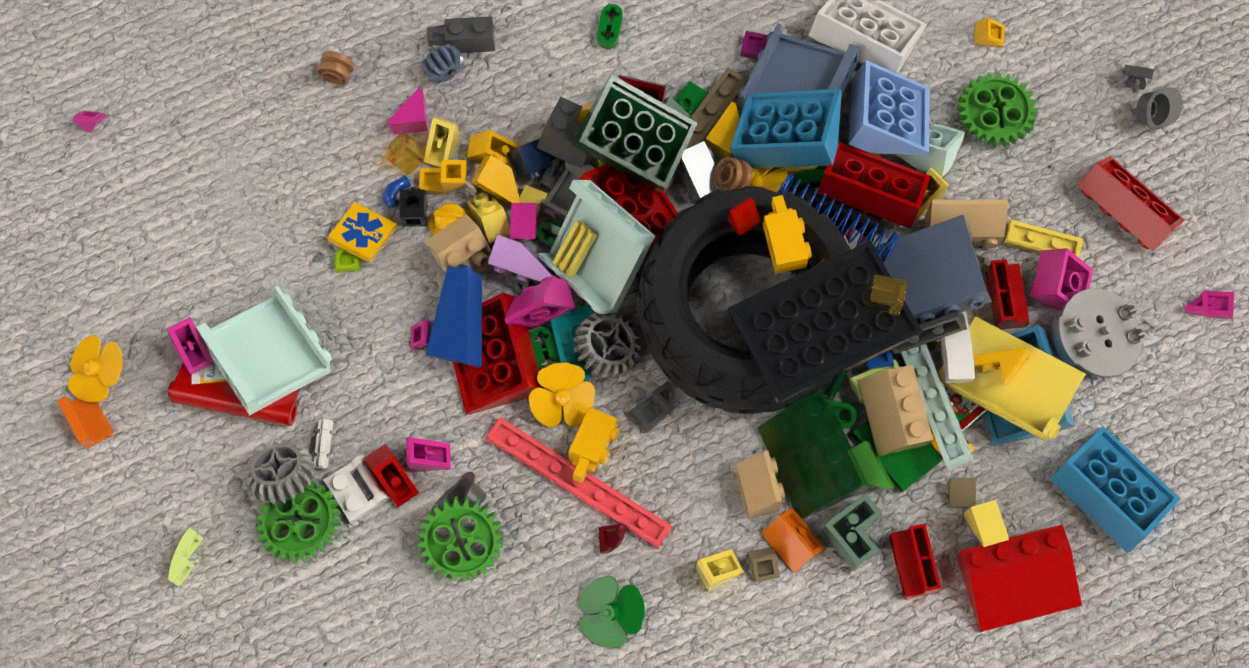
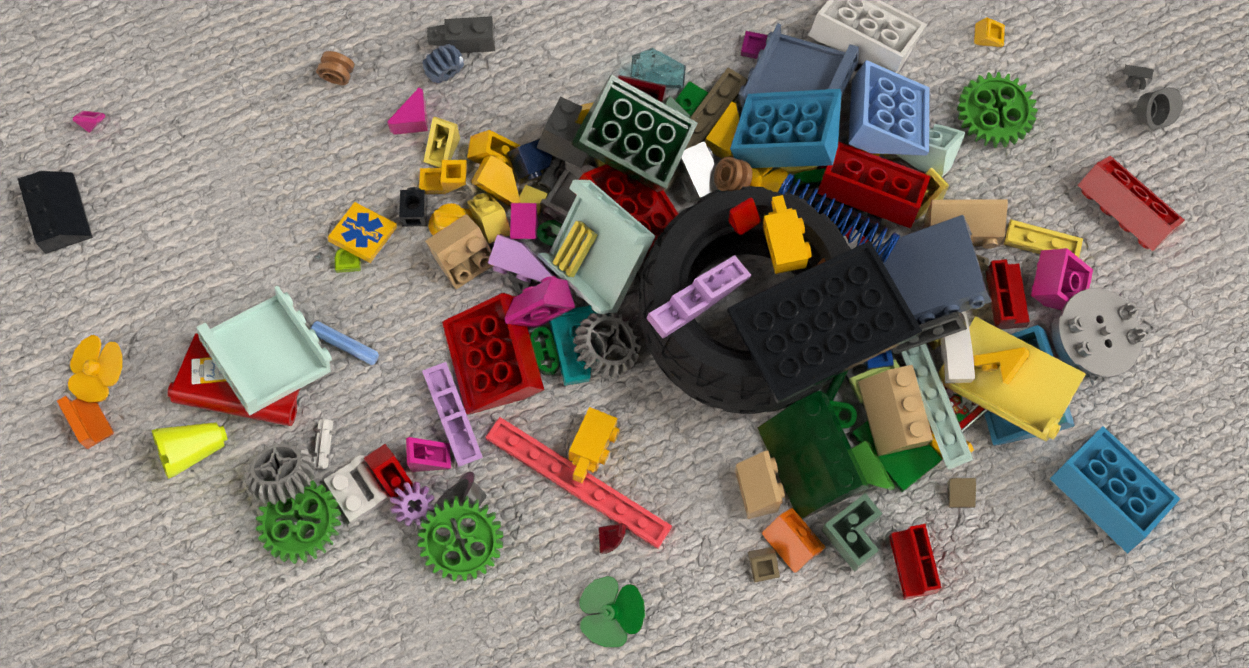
(54, 209): none -> black slope
(180, 566): yellowish green slope -> none
(186, 445): none -> neon yellow cone
(189, 346): dark pink slope -> none
(345, 343): none -> light blue axle
(392, 190): blue arm -> none
(405, 153): clear yellow panel -> none
(407, 512): none -> lavender gear
(420, 334): dark pink slope -> none
(452, 414): none -> lavender slope
(458, 318): blue slope -> none
(567, 390): yellow piece -> none
(614, 27): green beam -> none
(653, 409): dark grey slope -> none
(658, 68): none -> clear light blue slope
(699, 296): none -> lavender slope
(718, 569): light yellow slope -> none
(889, 292): clear yellow panel -> none
(987, 523): light yellow slope -> none
(1020, 578): red slope -> none
(1212, 304): dark pink slope -> none

